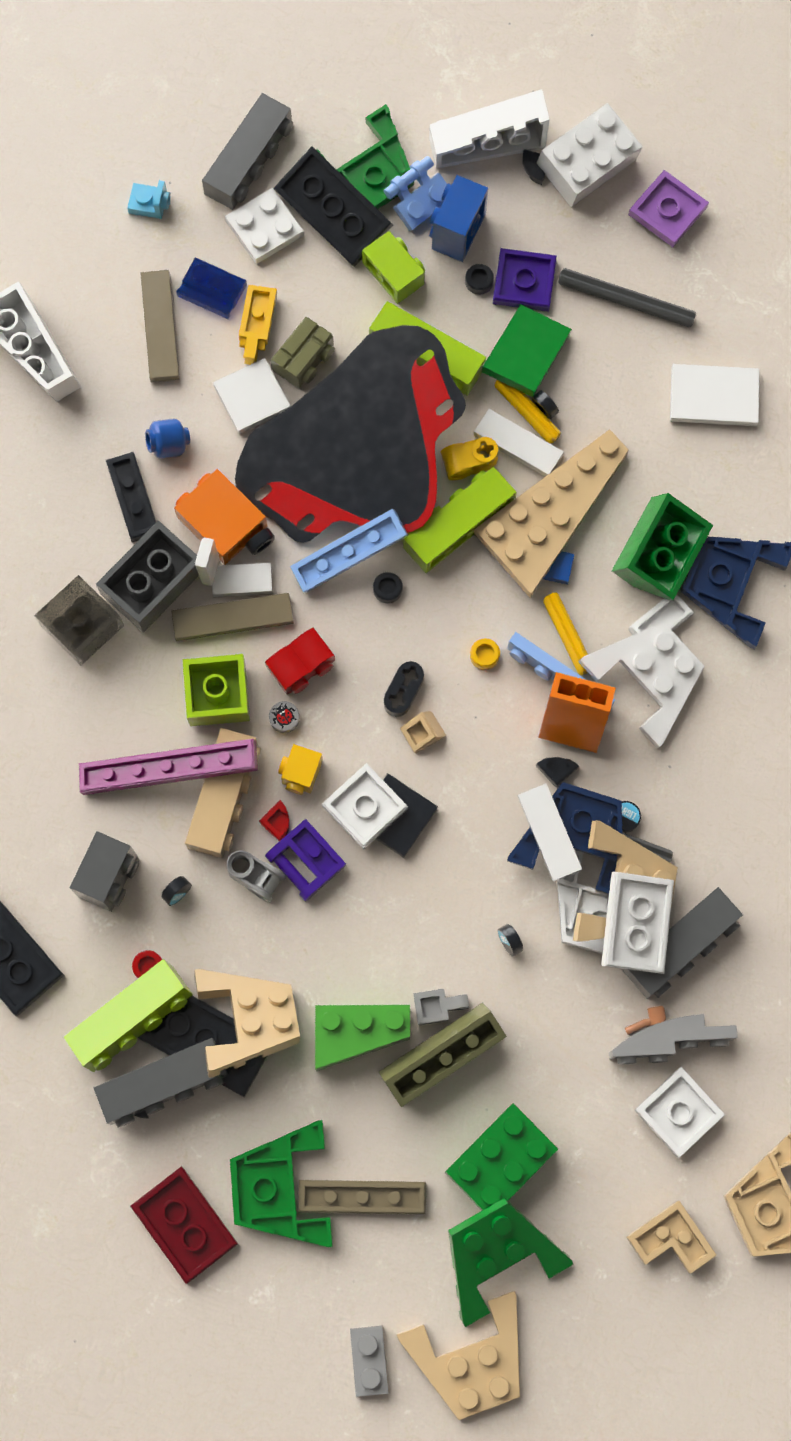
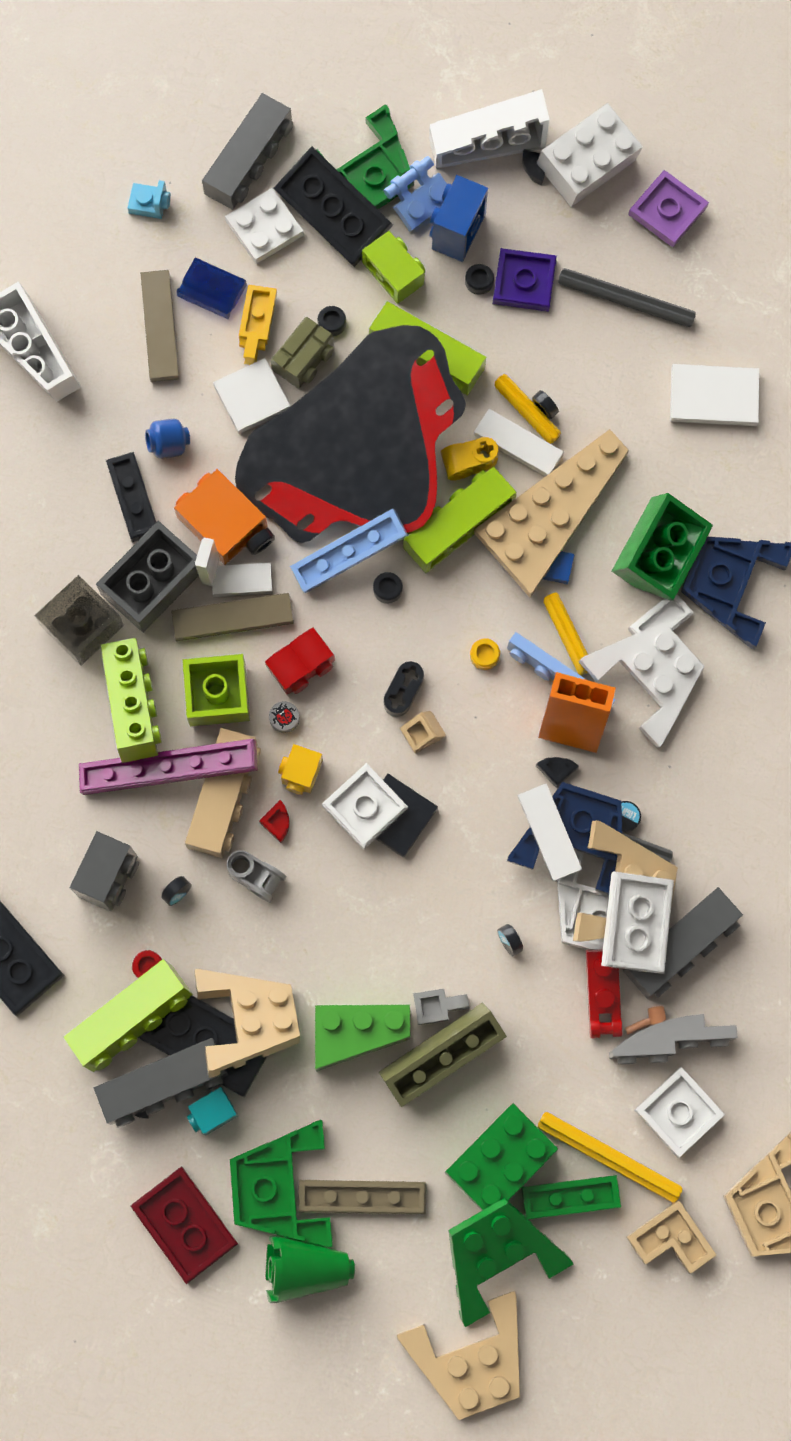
(129, 700): none -> lime brick
(211, 1112): none -> teal brick
(304, 1269): none -> green cone
(313, 852): dark purple plate -> none
(332, 319): none -> black tile
(369, 1361): light grey plate -> none
(526, 350): green tile -> none
(571, 1197): none -> green plate
(603, 996): none -> red plate
(610, 1157): none -> yellow axle

